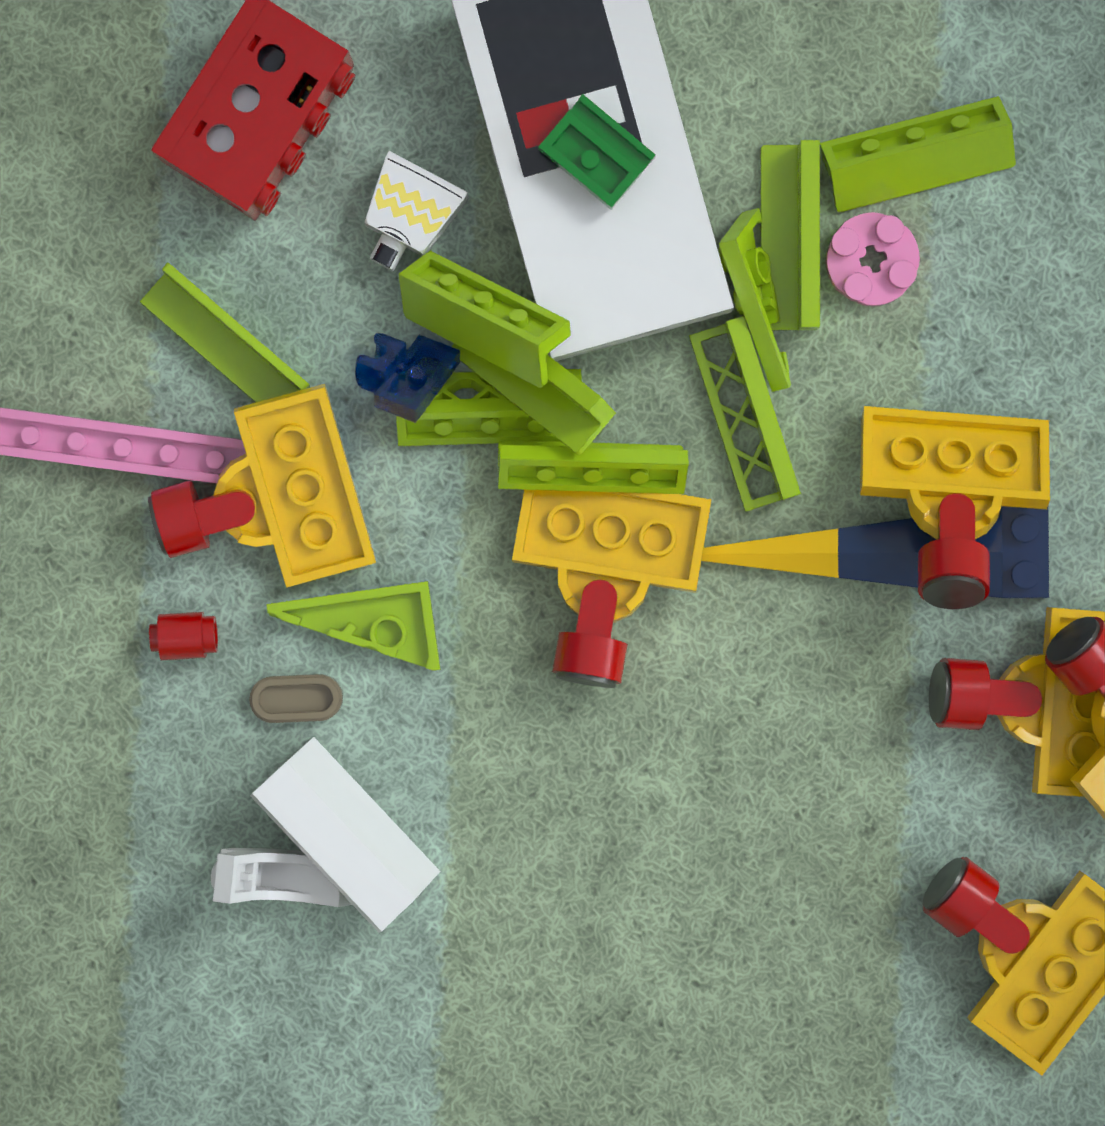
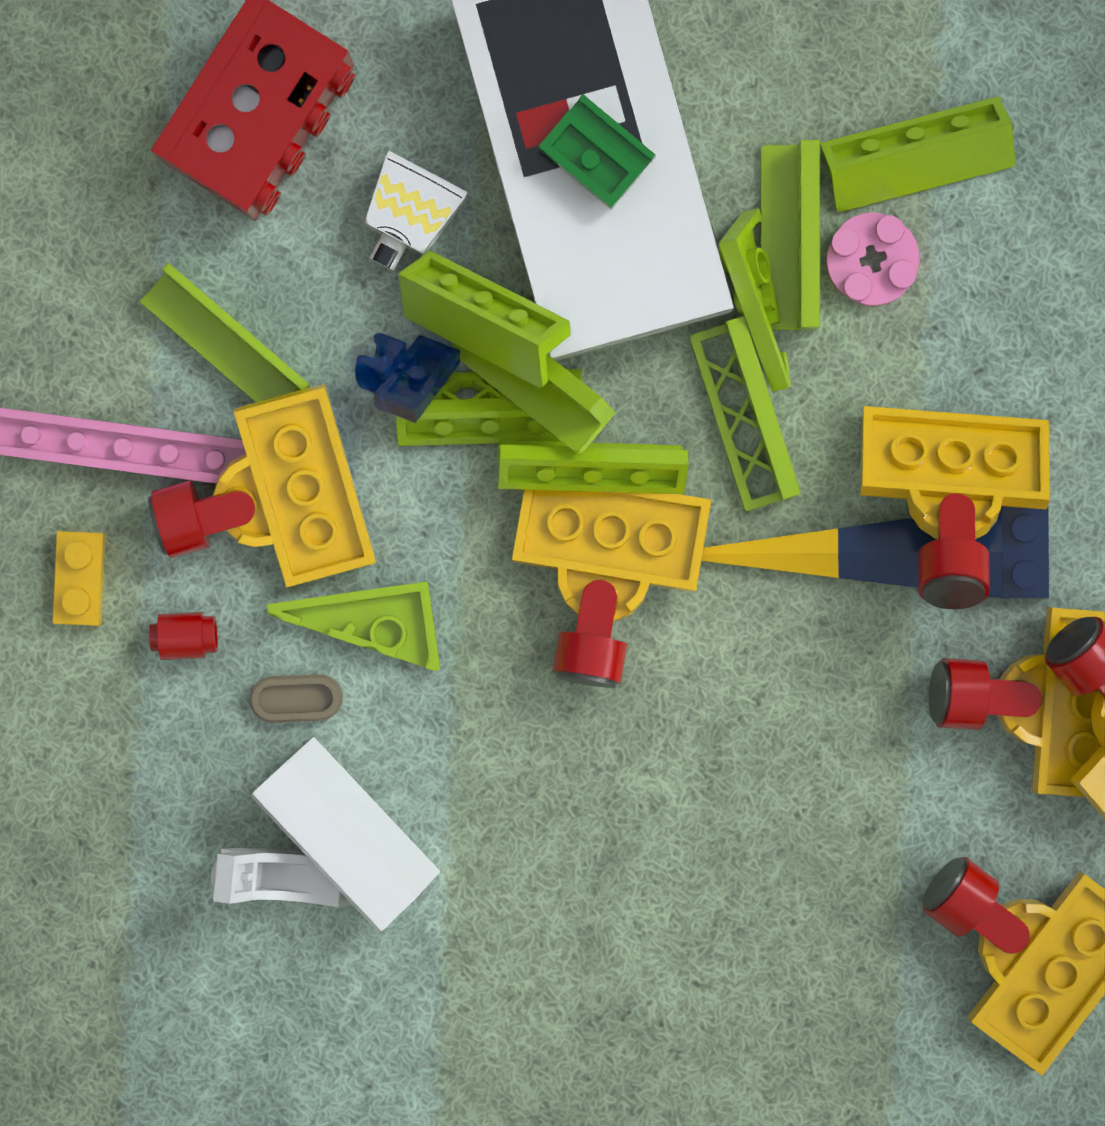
(79, 578): none -> yellow plate

